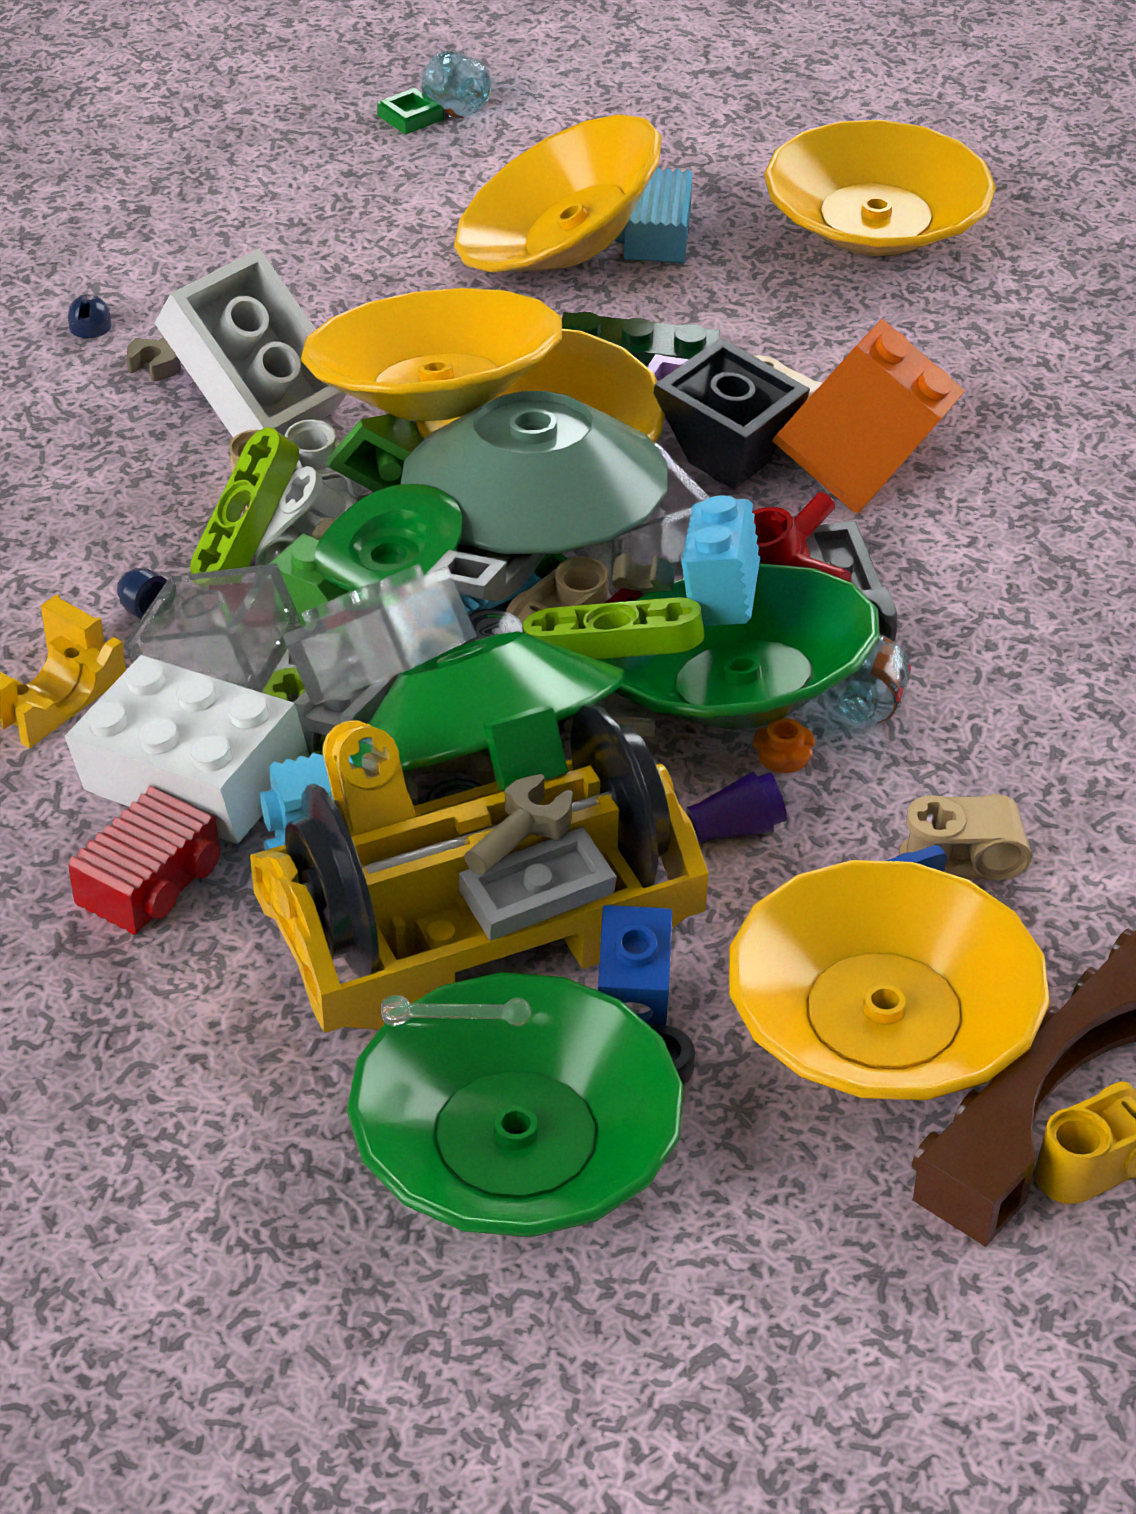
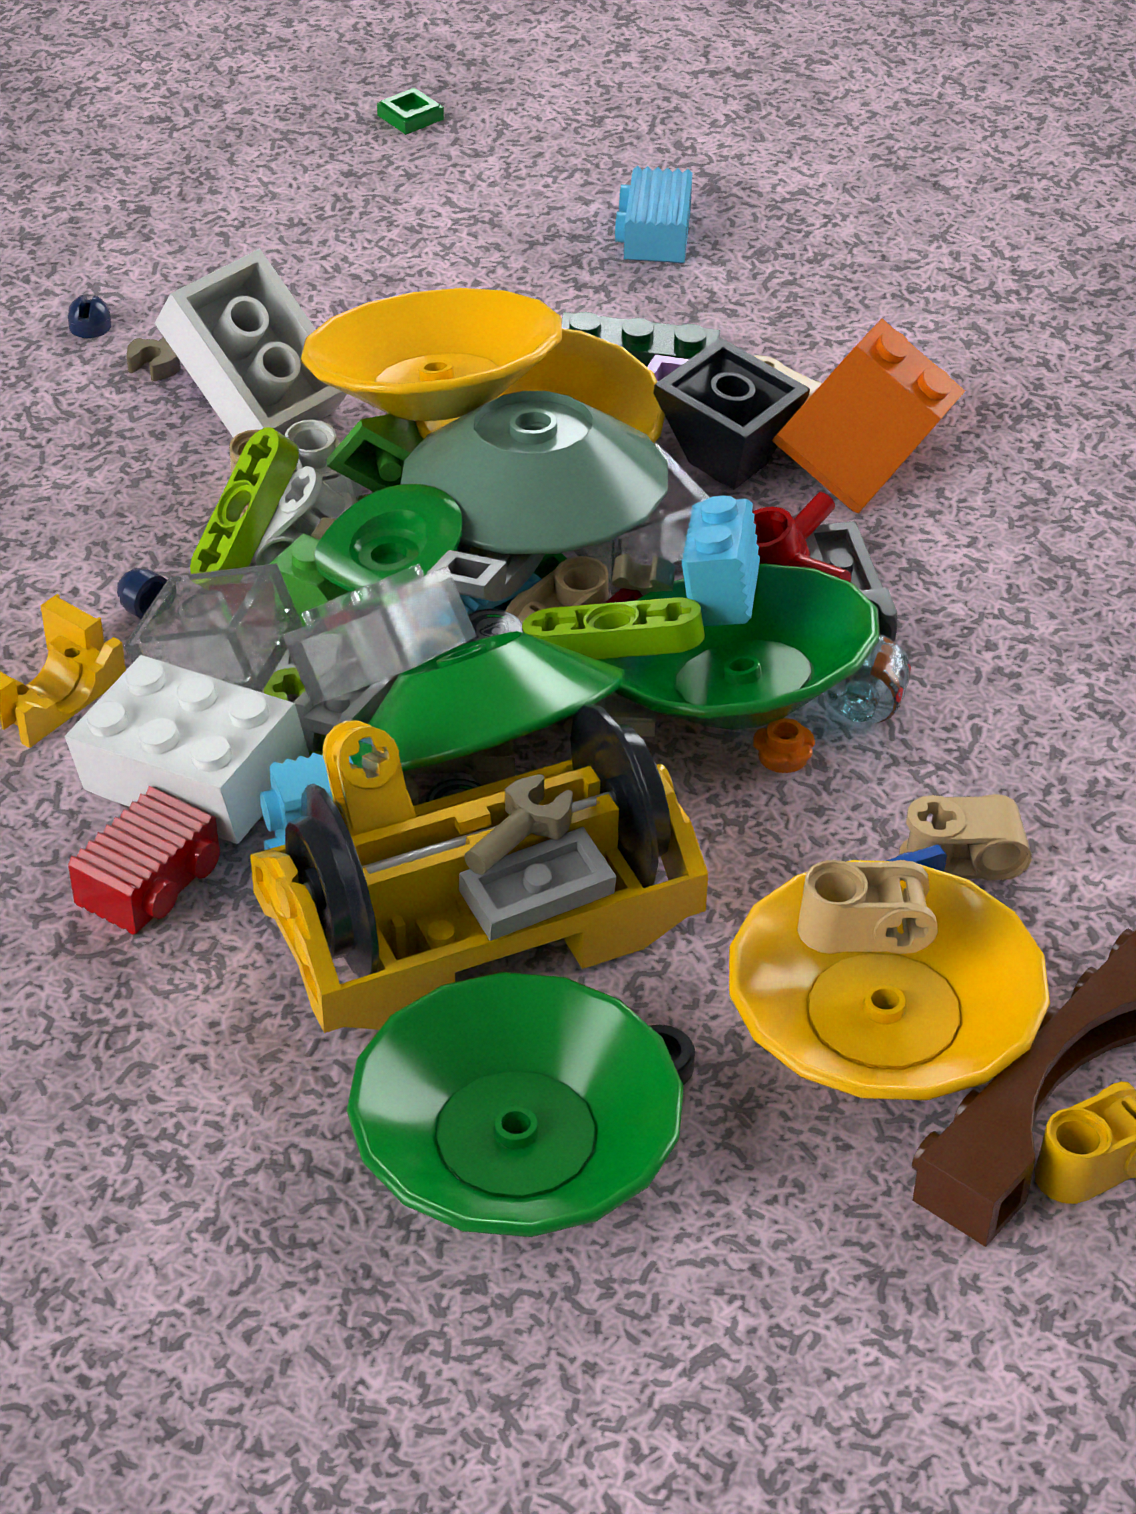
(398, 1010): clear hinge -> none
(456, 80): clear light blue head -> none
(525, 746): green tile -> none
(560, 197): yellow dish -> none
(637, 958): blue bracket -> none
(740, 809): dark purple cone -> none
(862, 906): none -> tan piece
(879, 185): yellow dish -> none

